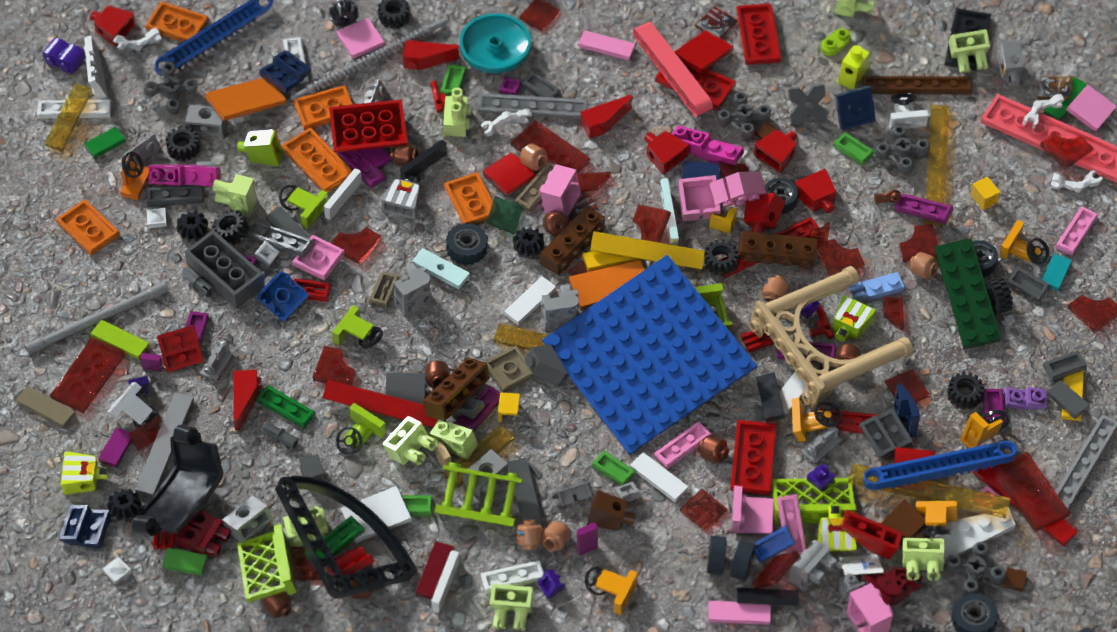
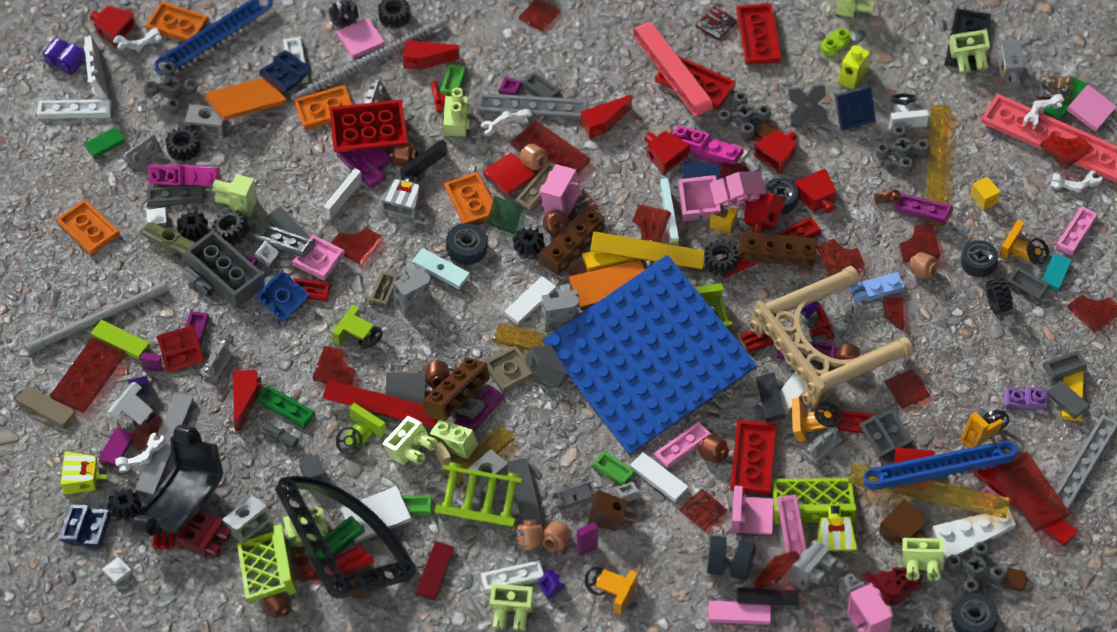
(68, 117): clear yellow tile -> none
(134, 176): orange piece -> none
(145, 458): none -> white piece
(167, 238): none -> olive piece
(185, 561): bright green tile -> none
(262, 147): lime torso -> none
(311, 204): lime piece -> none
(317, 160): orange tile -> none
(445, 581): white tile -> none
(495, 43): teal dish -> none
(508, 405): yellow panel -> none
(592, 181): clear red tile -> none
(606, 45): bright pink tile -> none
(703, 51): red tile -> none
(774, 544): blue tile -> none
(775, 288): nougat head -> none
(820, 234): clear red tile -> none
(821, 477): dark purple tile -> none
(852, 319): torso -> none
(853, 148): bright green tile -> none
(861, 564): white sticker -> none
(871, 534): red slope -> none
(906, 409): dark blue slope -> none
(919, 84): reddish brown tile -> none
(936, 515): light orange piece -> none
(963, 399): black tyre -> none
(967, 293): dark green plate -> none
(993, 401): magenta tile -> none

